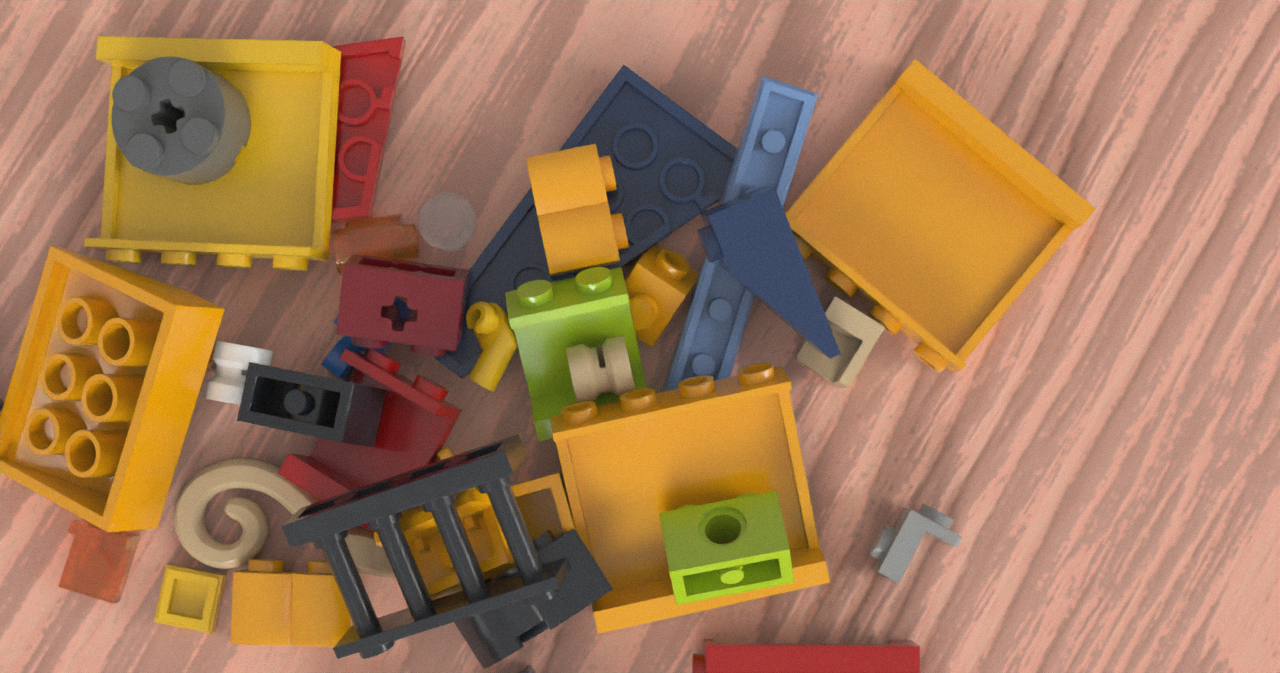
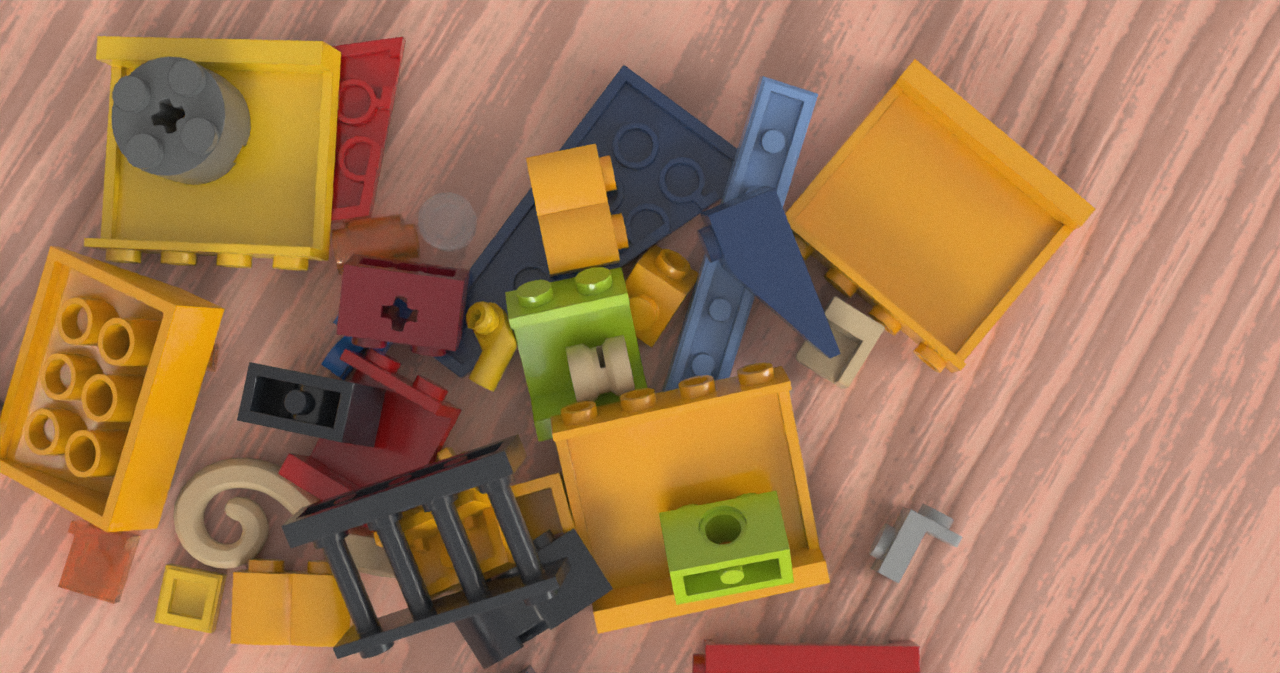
(231, 370): white wheel -> none

